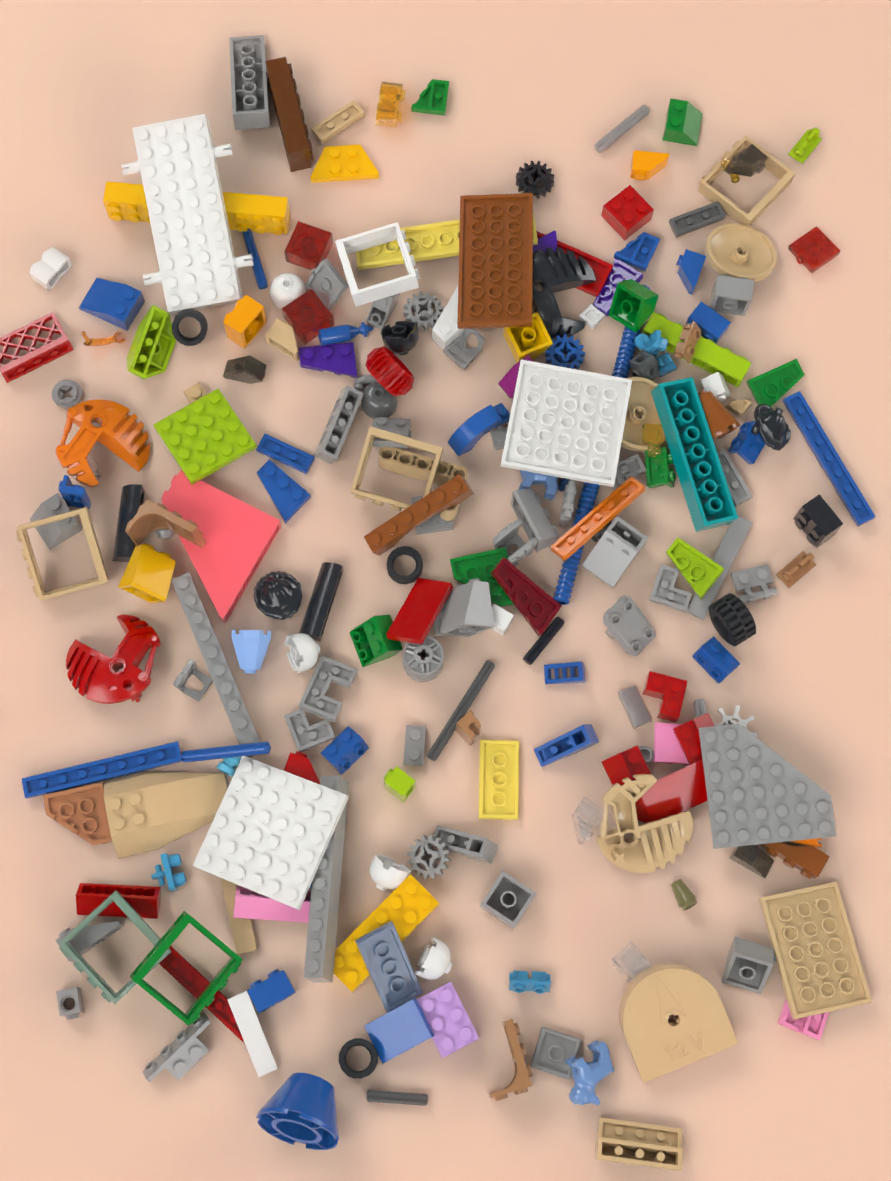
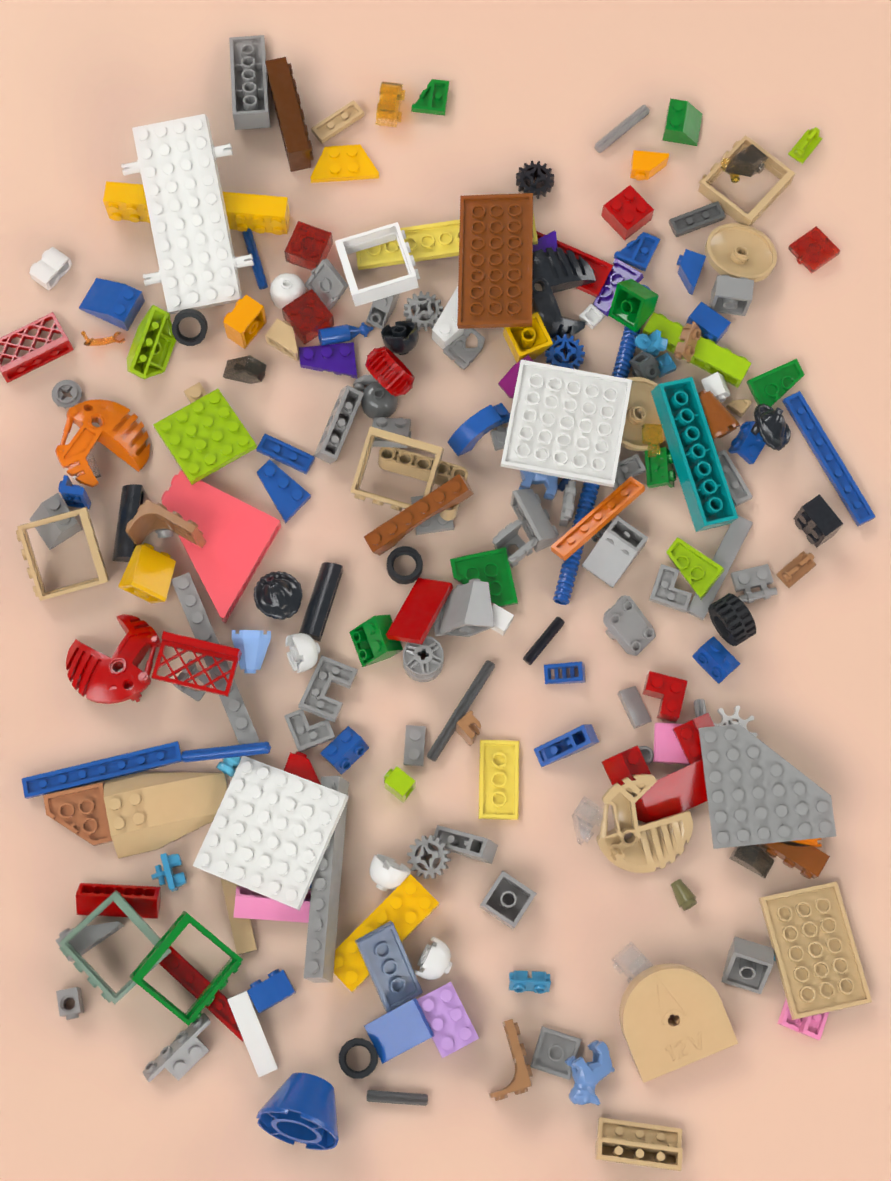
(200, 647): none -> red fence
(528, 597): dark red wing -> none

